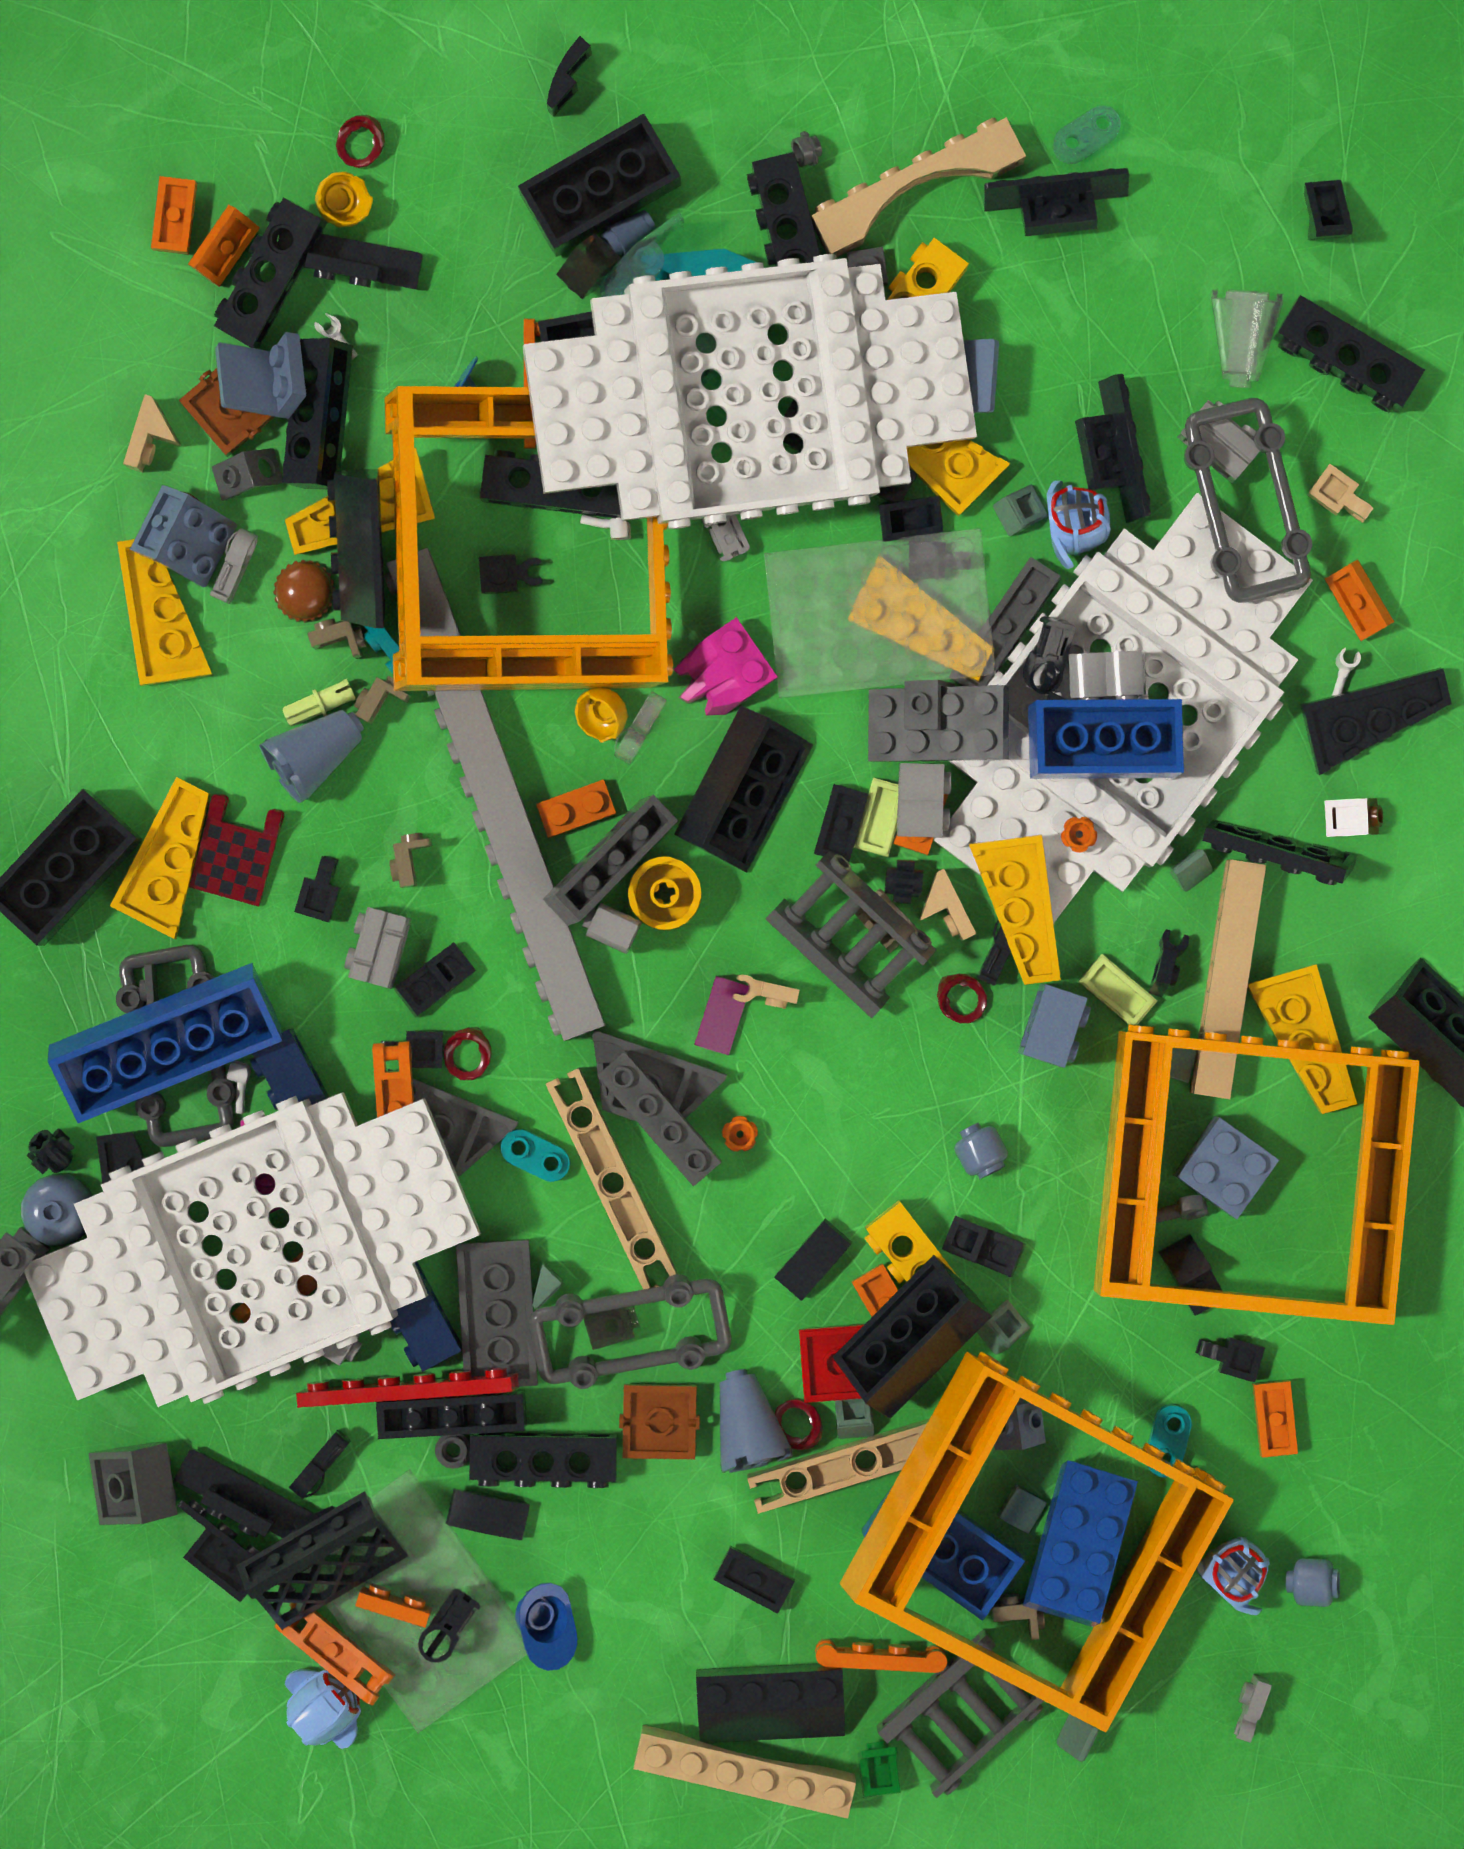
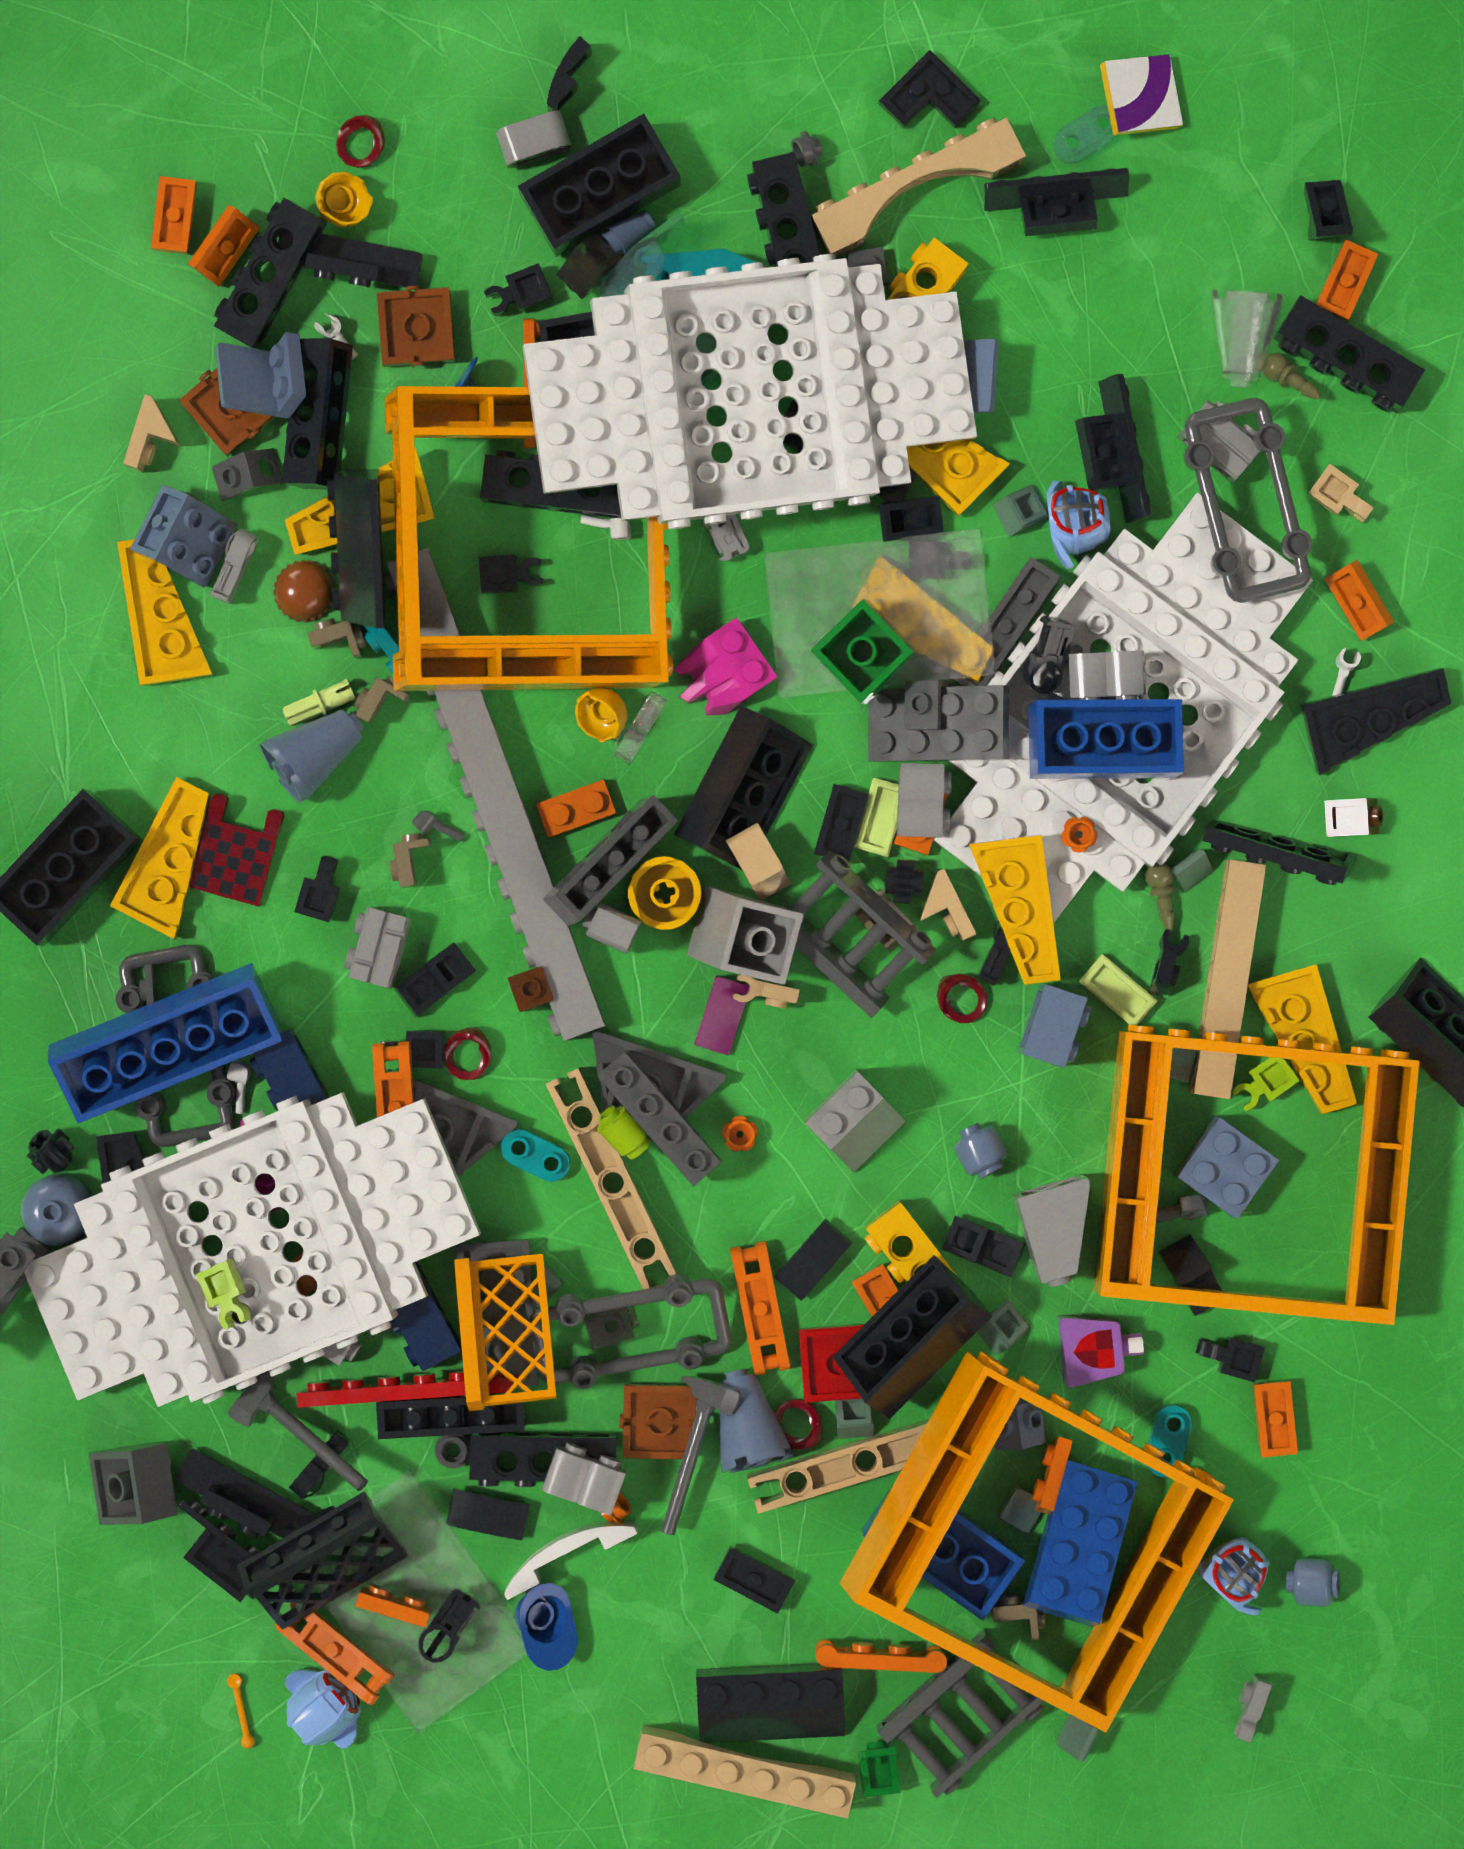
(222, 1287): none -> lime plate
(234, 1681): none -> light orange hinge
(261, 1398): none -> dark grey piece
(415, 327): none -> dark orange plate
(426, 821): none -> dark grey hand
(473, 1324): none -> light orange fence
(525, 288): none -> black plate
(530, 988): none -> reddish brown bracket
(533, 139): none -> light grey beam
(584, 1478): none -> light grey brick
(608, 1533): none -> white slope
(620, 1511): none -> orange plate
(623, 1132): none -> lime brick
(709, 1396): none -> dark grey piece
(744, 935): none -> light grey slope
(758, 861): none -> tan slope
(760, 1308): none -> orange plate
(854, 1120): none -> light grey slope
(864, 651): none -> green brick
(930, 84): none -> black tile
(1054, 1226): none -> light grey slope
(1055, 1460): none -> orange plate
(1094, 1348): none -> medium lavender torso
(1141, 94): none -> tile
(1160, 880): none -> olive bar
(1271, 1078): none -> lime plate
(1278, 368): none -> olive bar
(1346, 280): none -> orange plate

